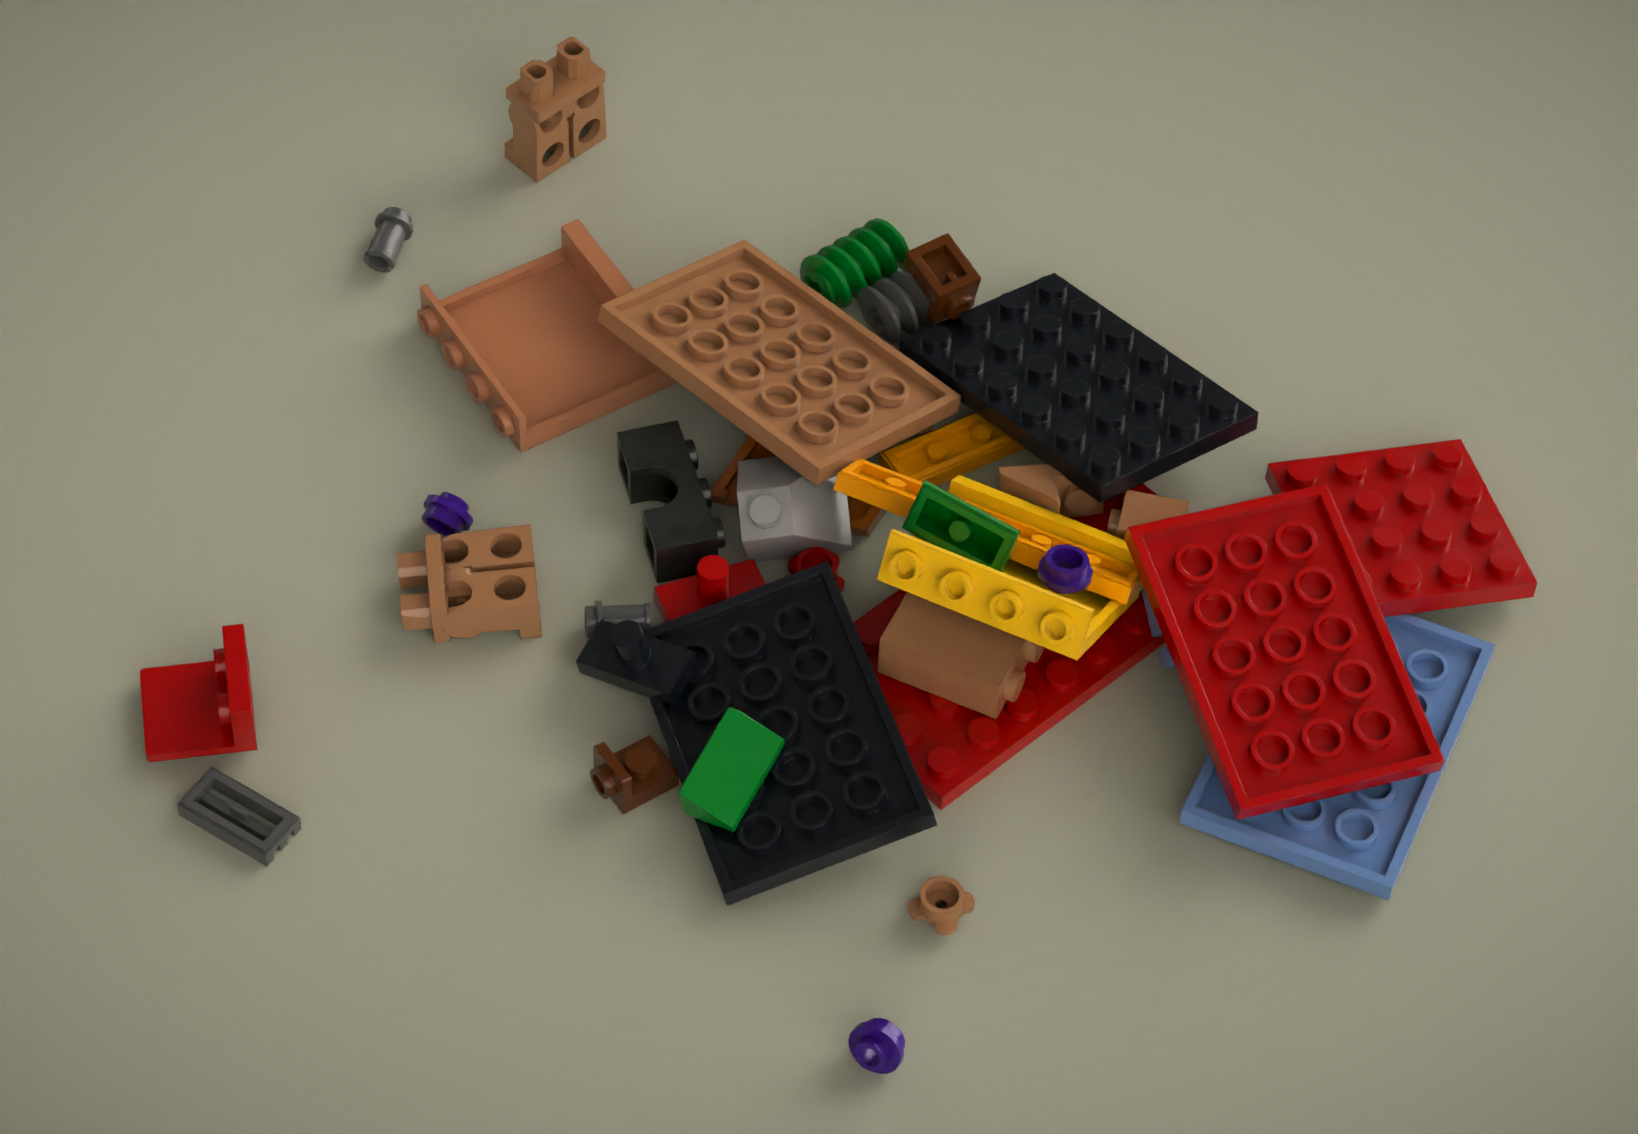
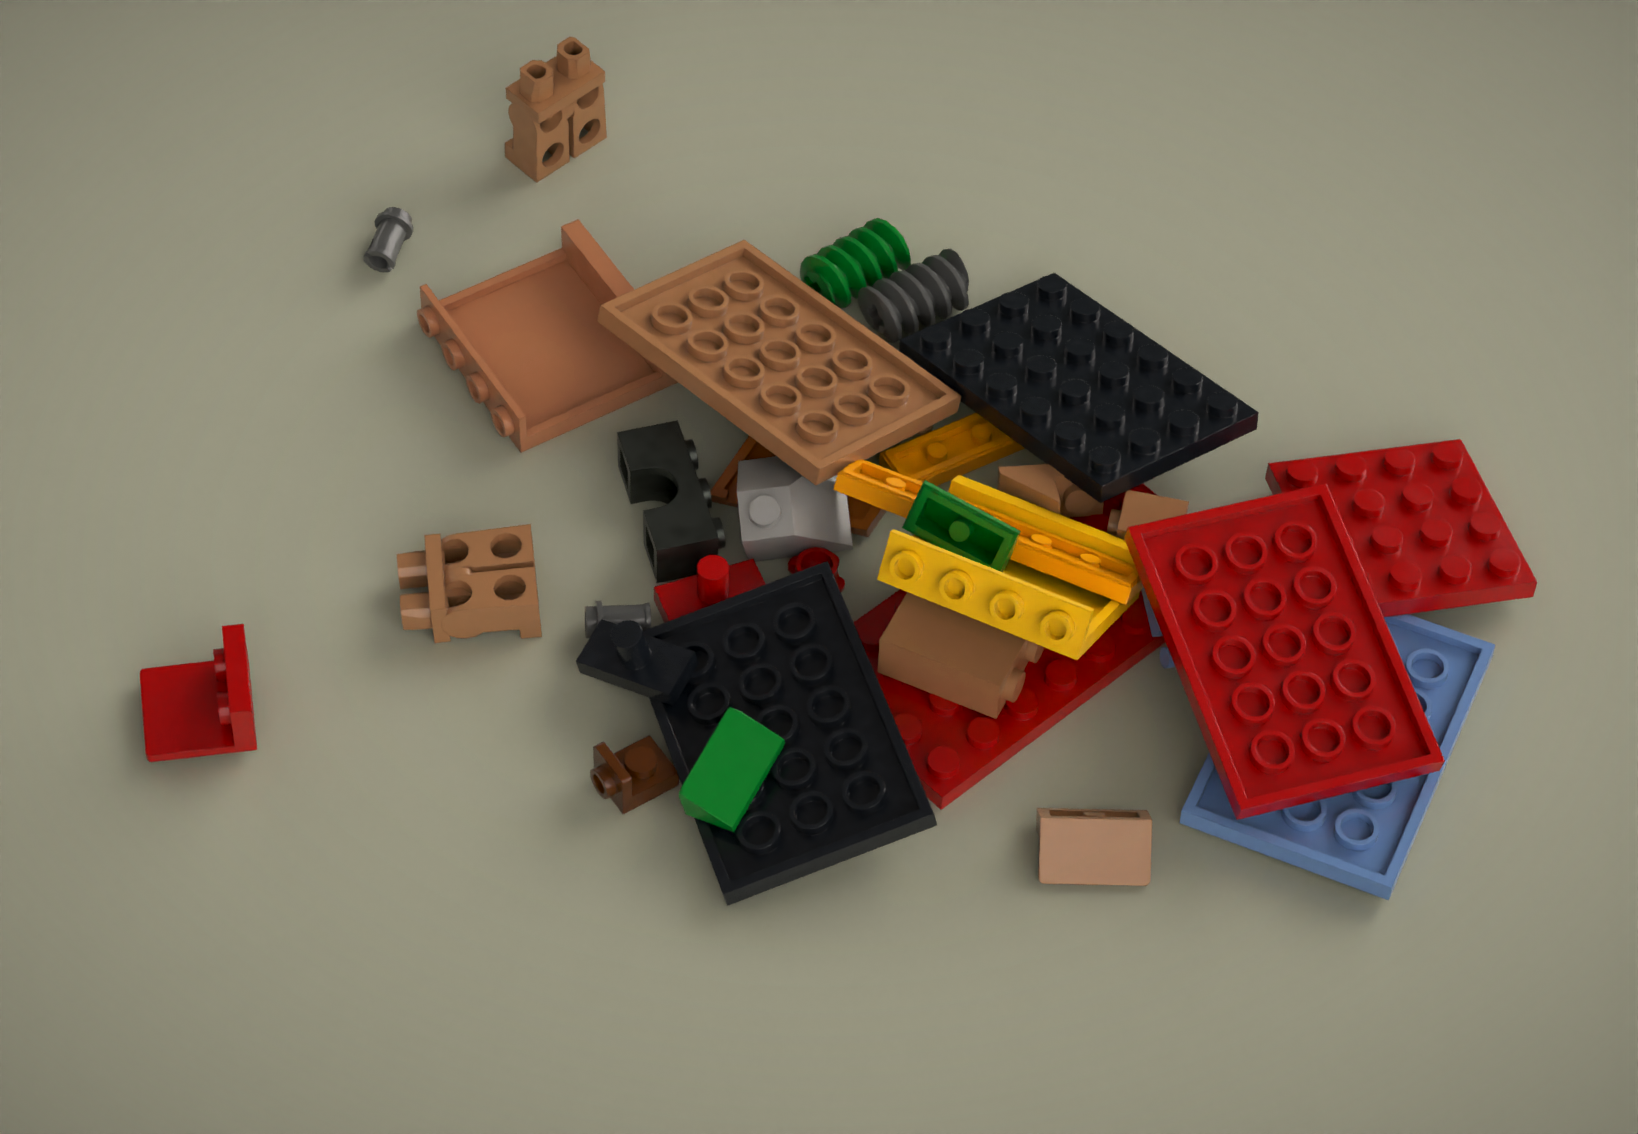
(232, 822): dark grey tile -> none
(446, 514): dark purple plate -> none
(877, 1045): dark purple plate -> none
(944, 277): reddish brown bracket -> none
(946, 892): medium nougat plate -> none
(1065, 569): dark purple plate -> none
(1094, 846): none -> medium nougat panel

